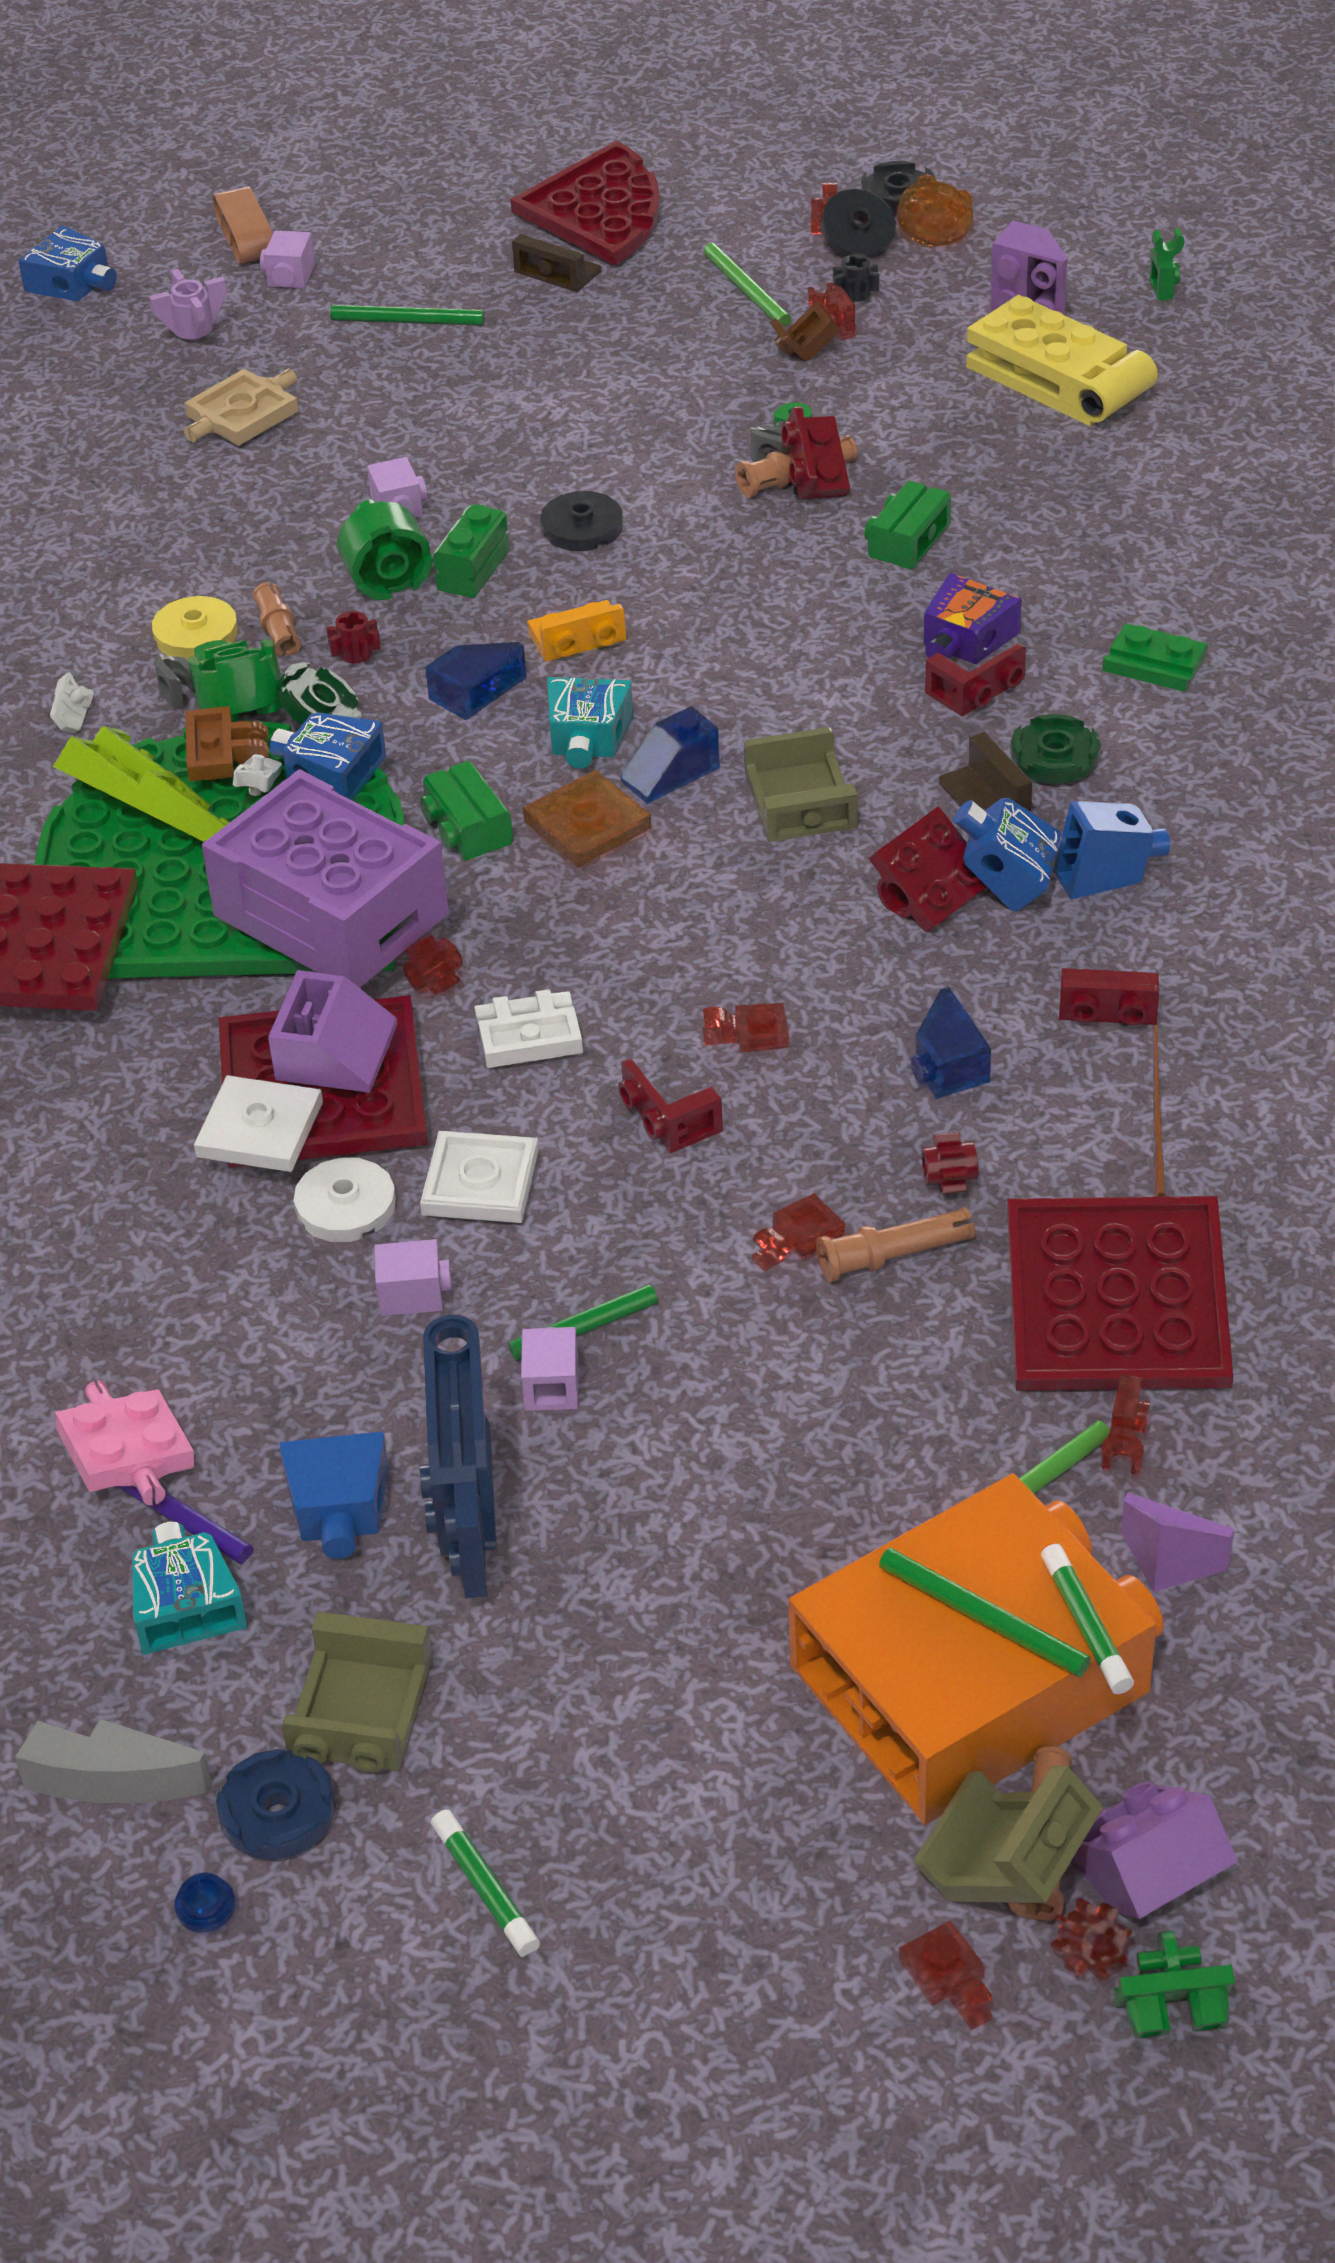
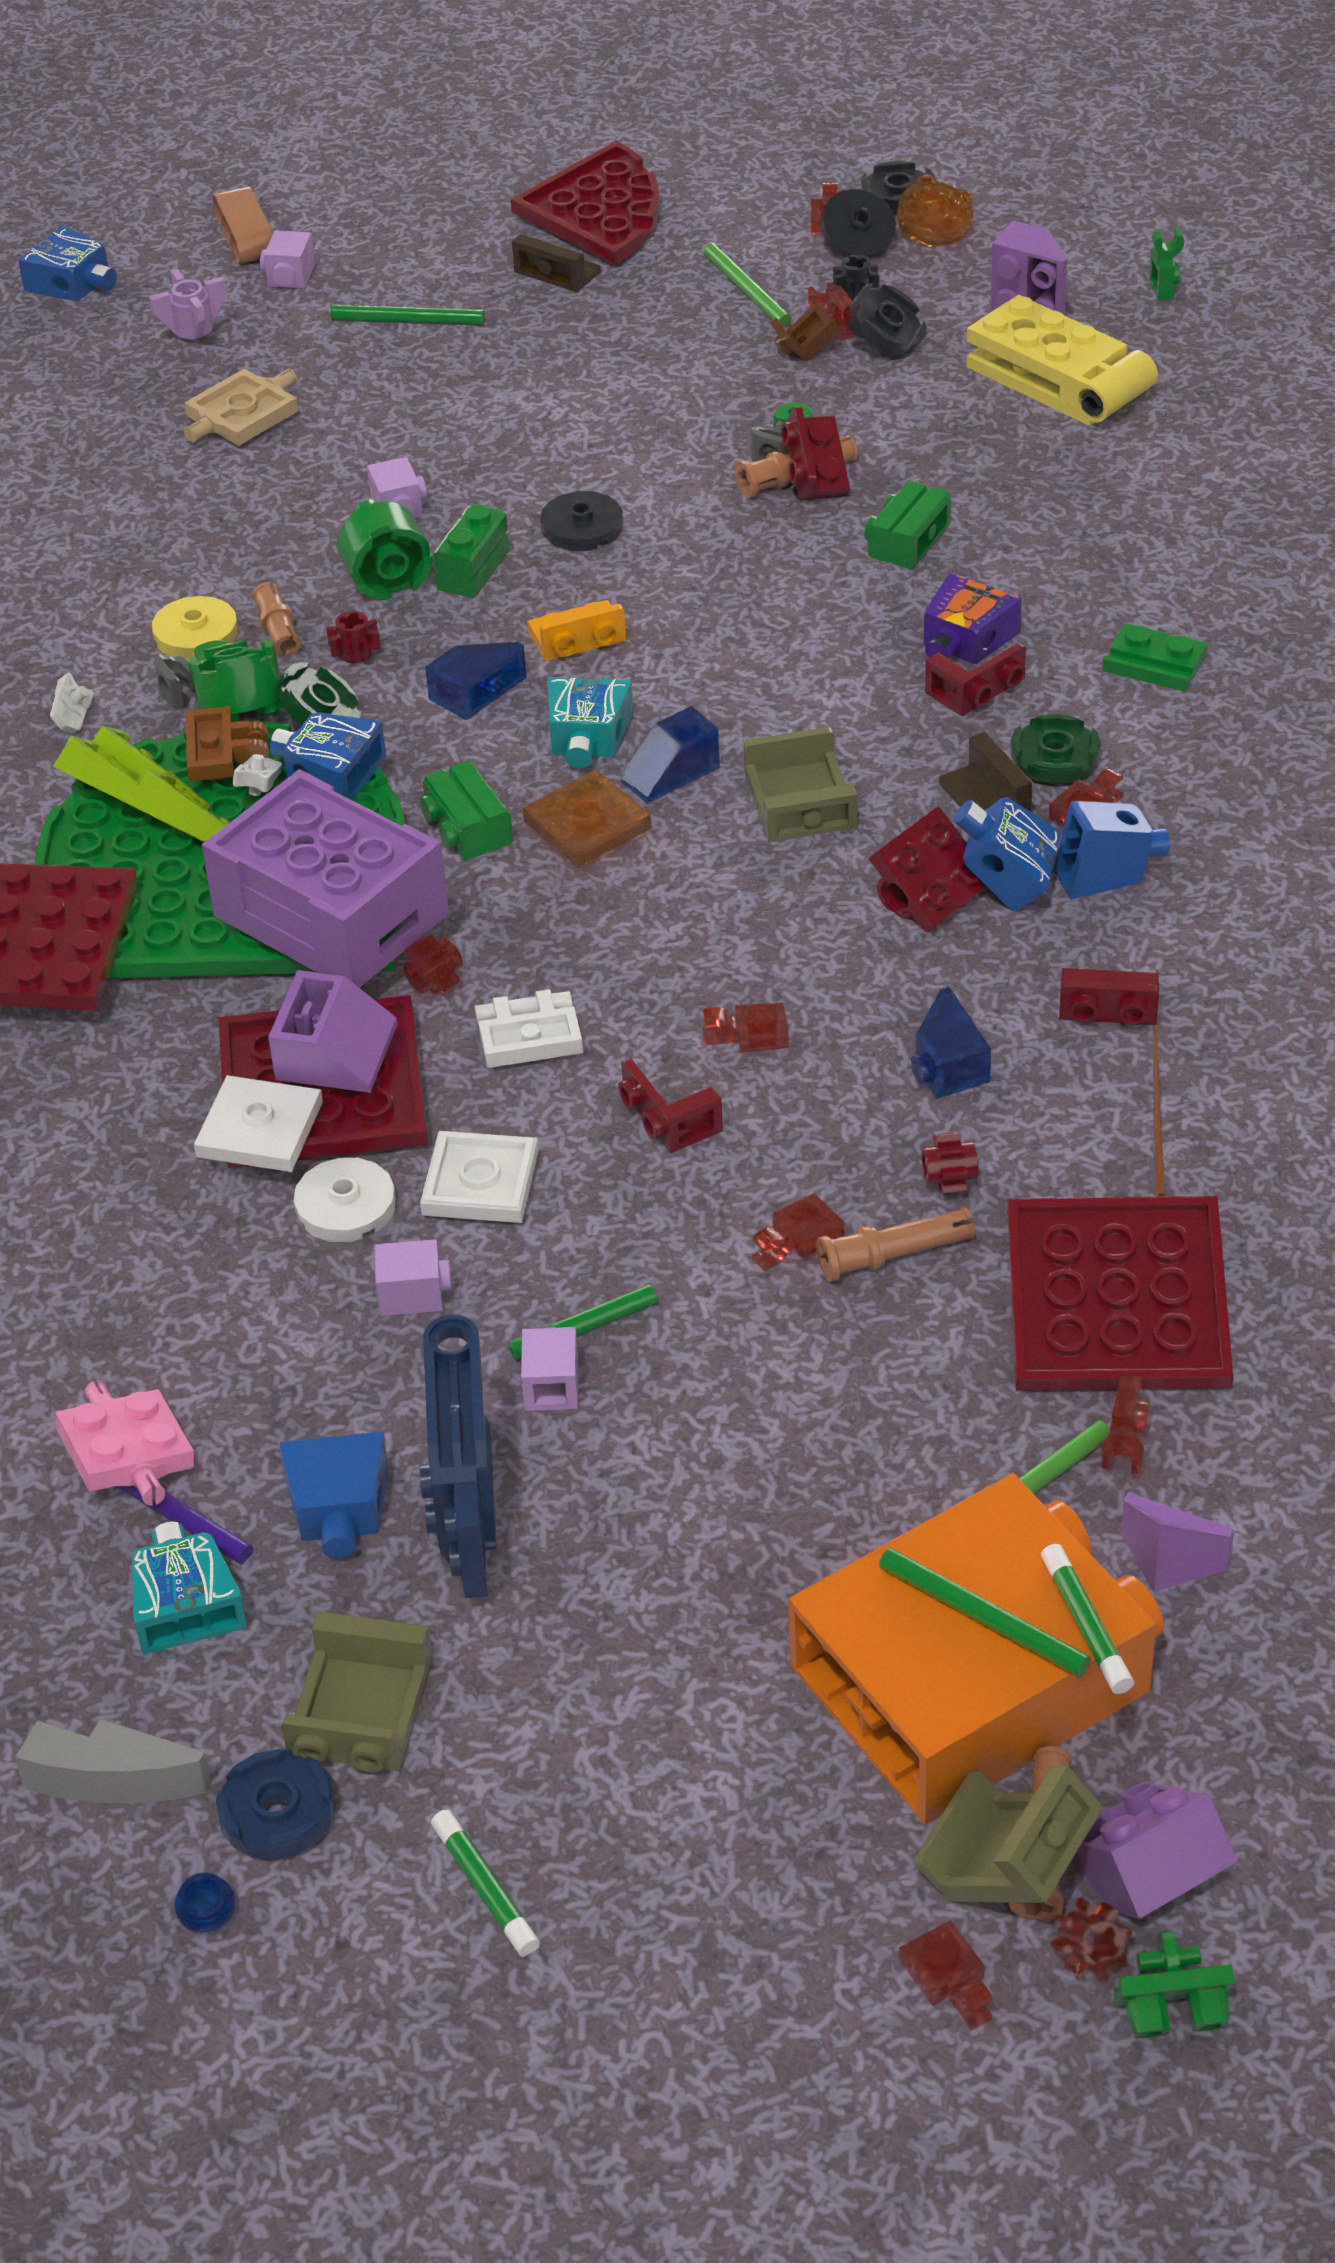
(891, 337): none -> black plate
(1100, 790): none -> clear red plate

